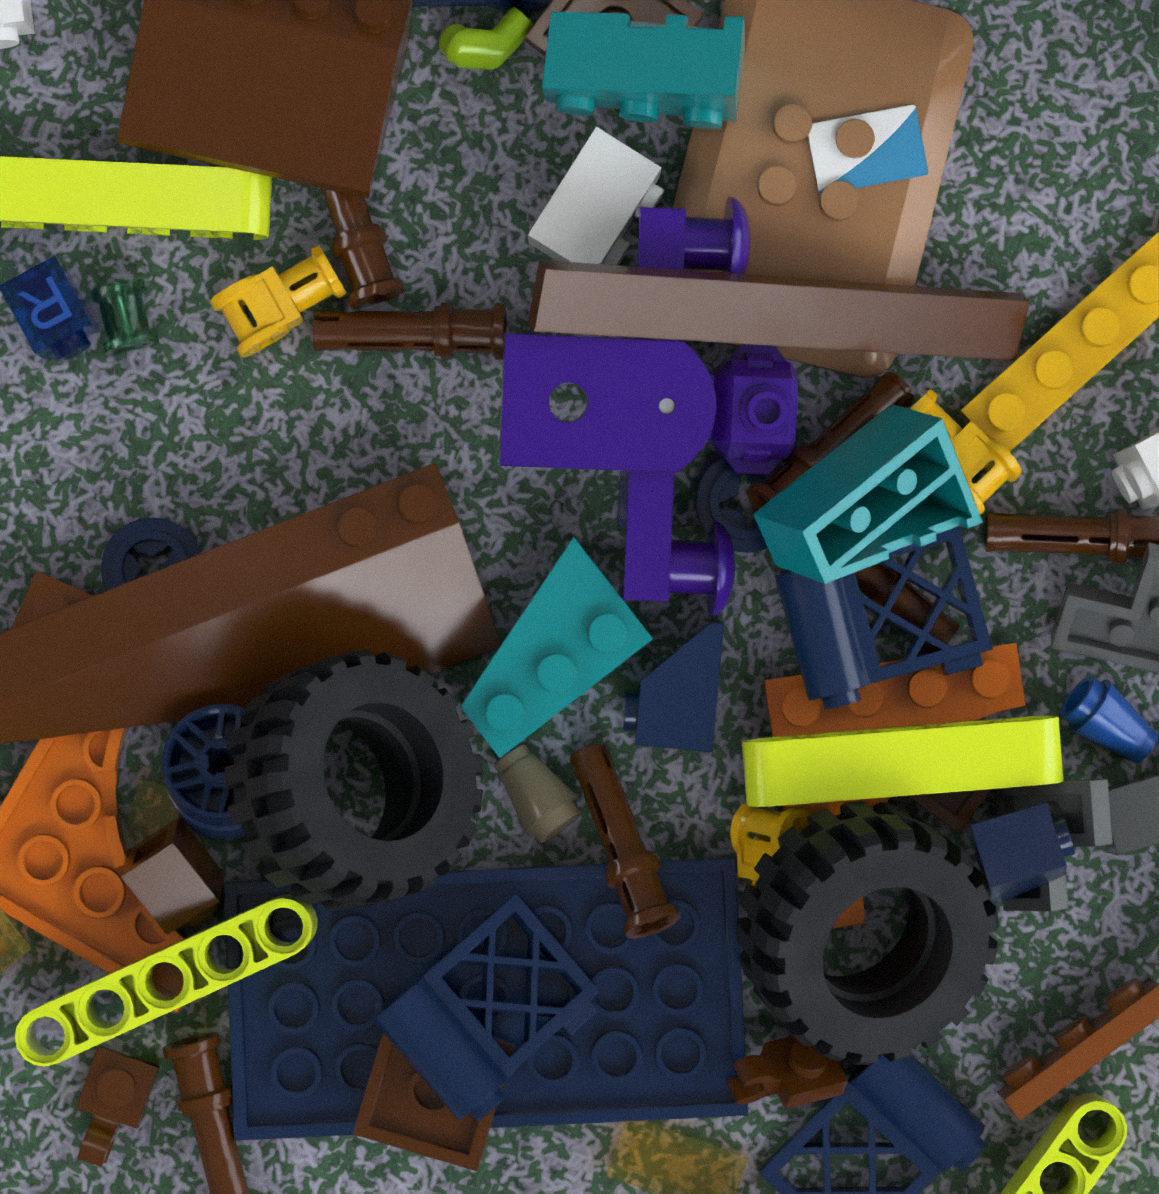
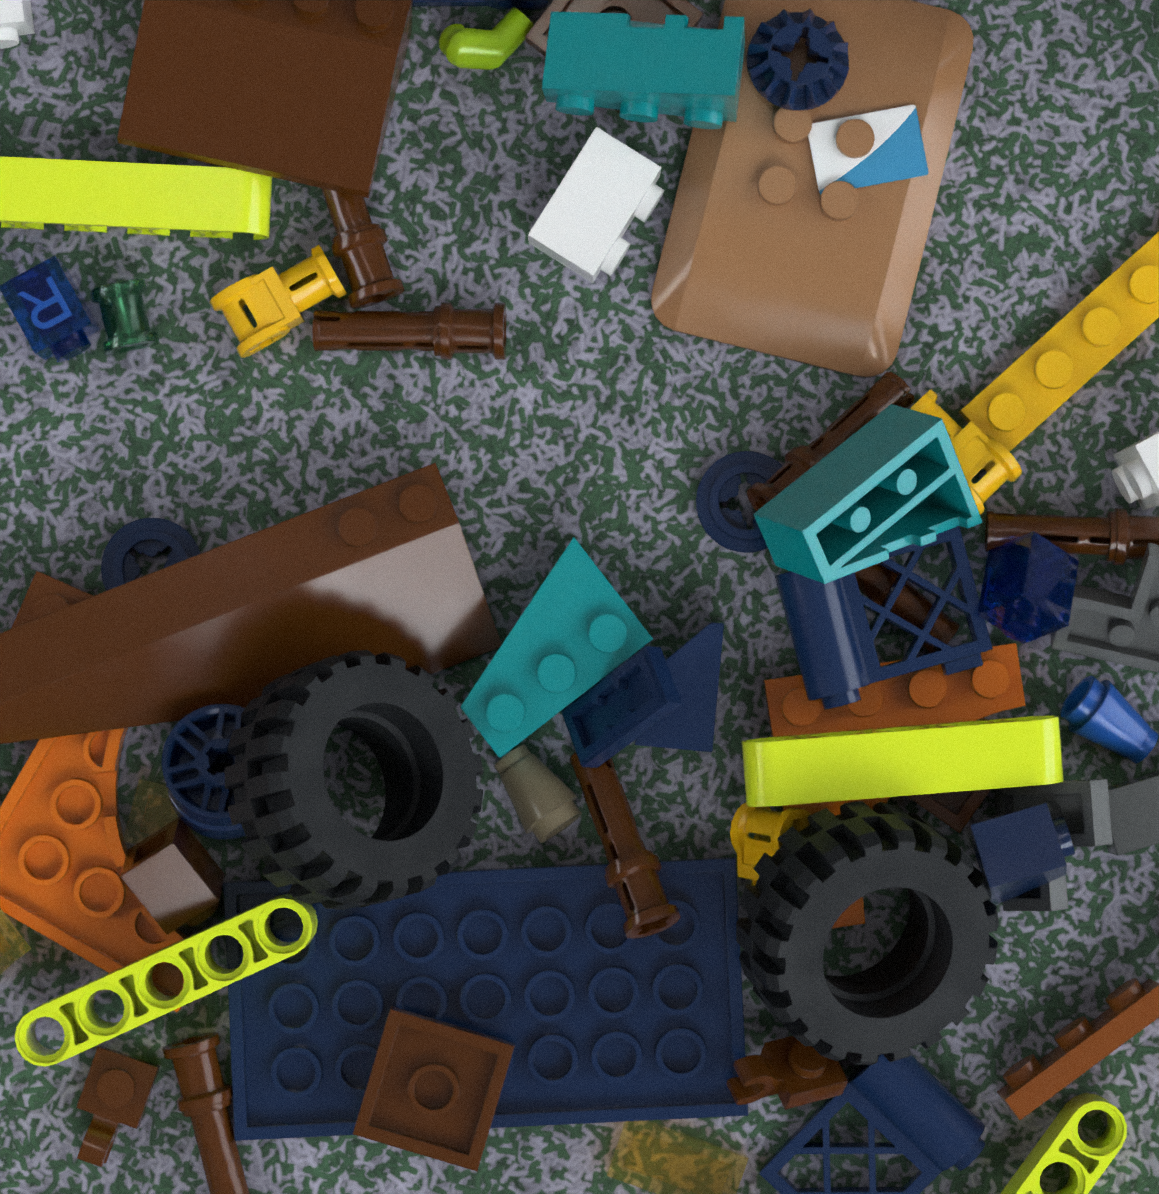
(454, 1048): dark blue piece -> none
(621, 707): none -> dark blue plate
(655, 411): dark purple piece -> none
(772, 72): none -> dark blue gear
(775, 311): tile -> none
(1028, 588): none -> clear blue brick

